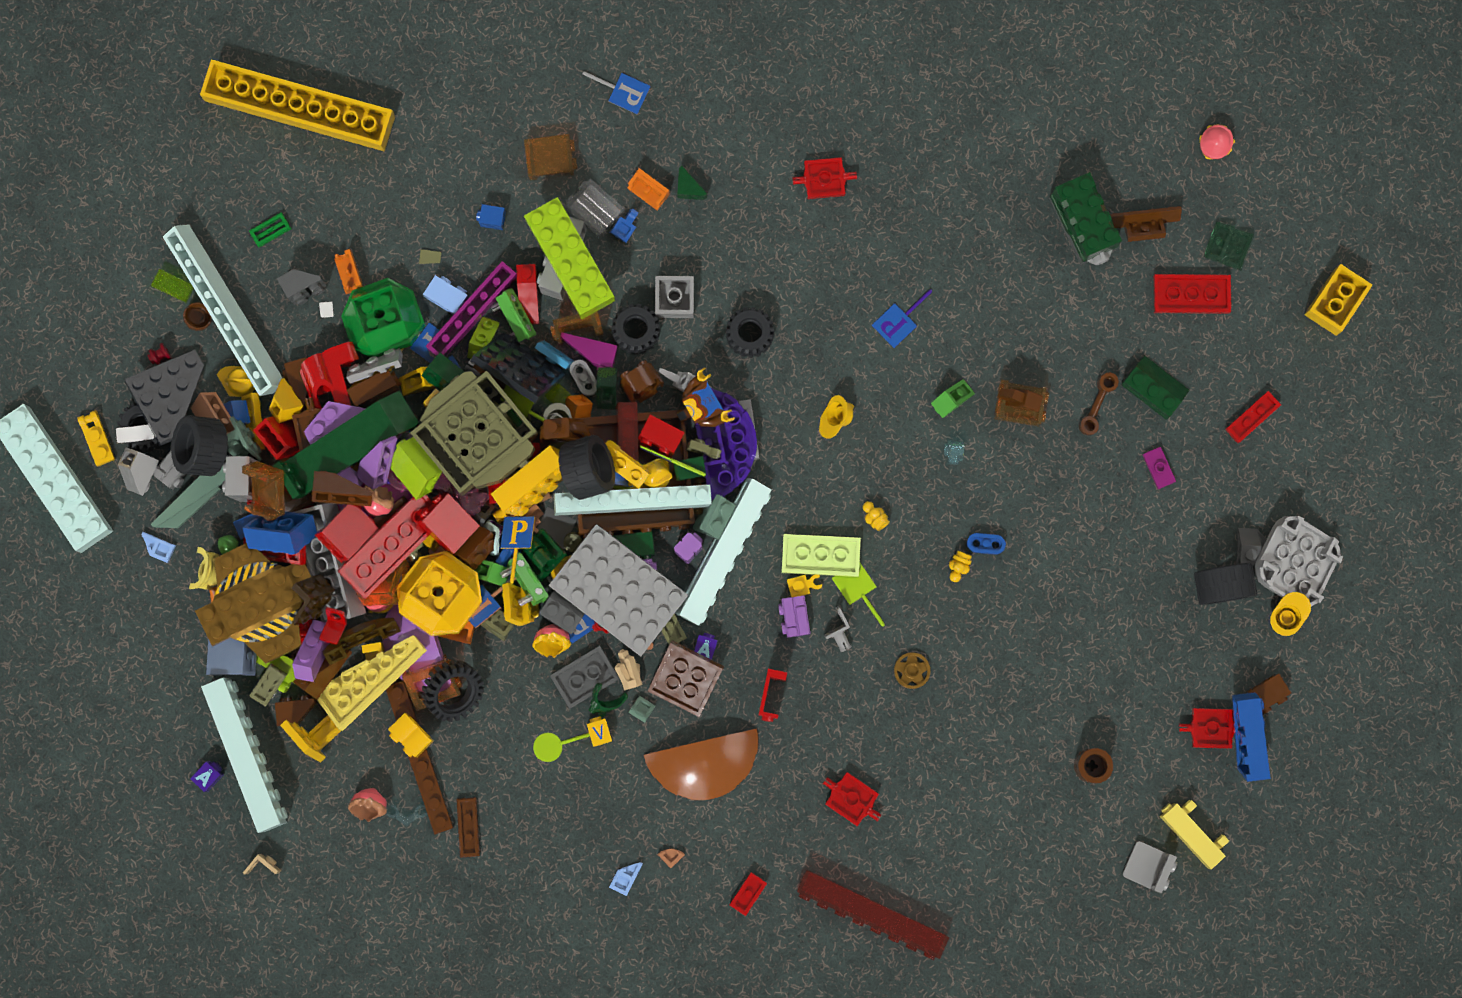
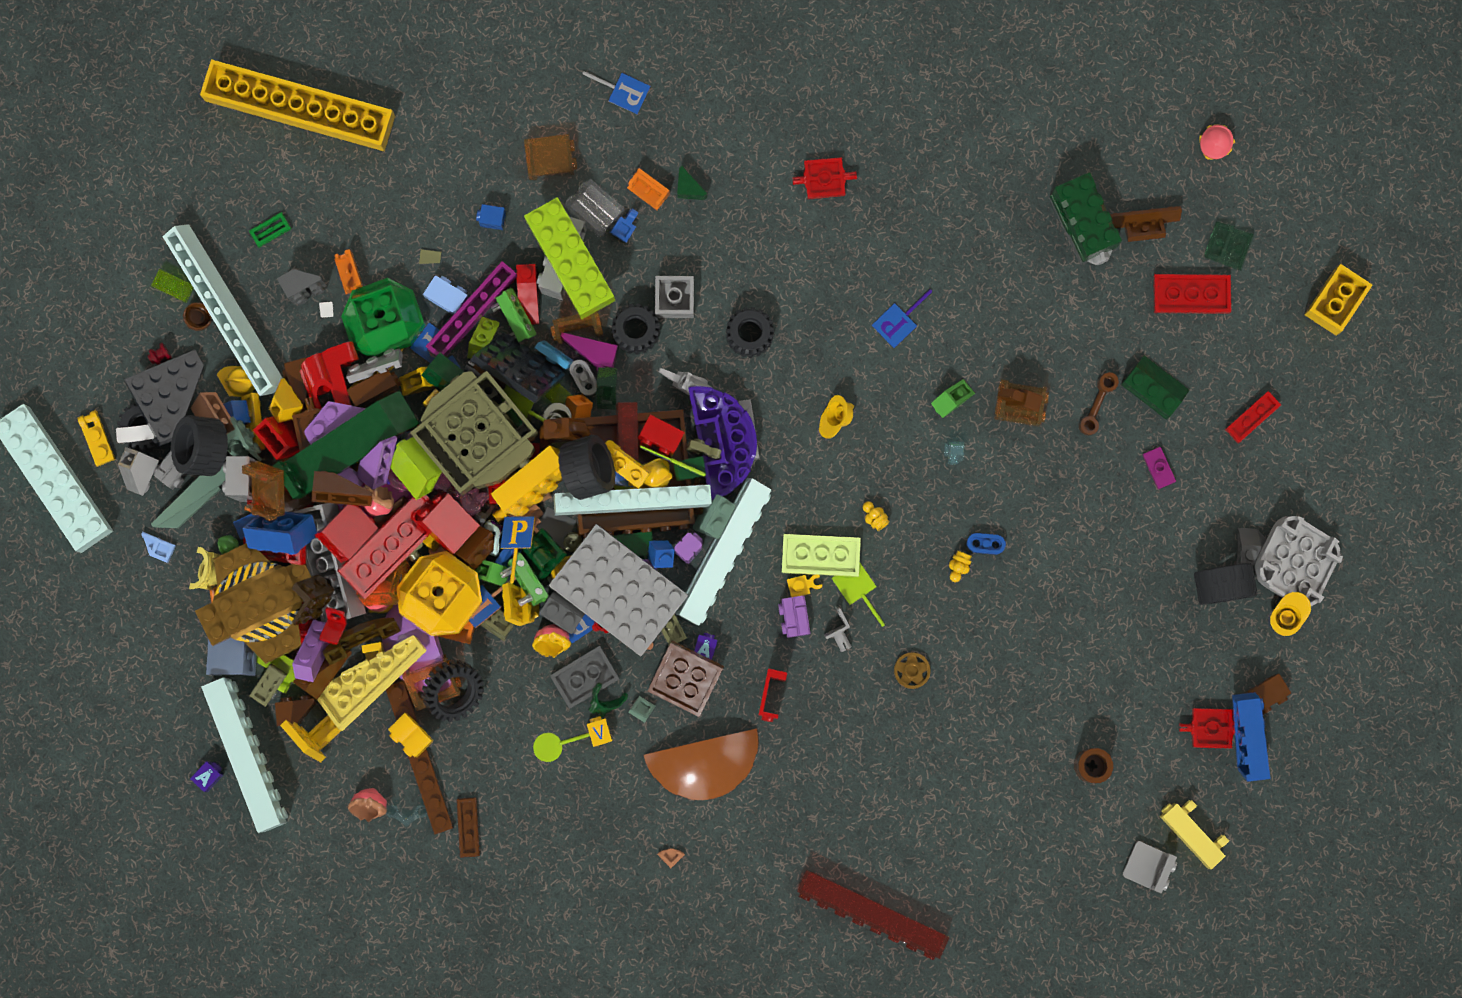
(268, 861): tan bracket -> none
(624, 878): light blue tile -> none
(628, 670): tan rock -> none
(641, 382): reddish brown brick -> none
(661, 554): none -> blue brick
(702, 403): torso -> none
(748, 894): red plate -> none
(852, 799): red plate -> none

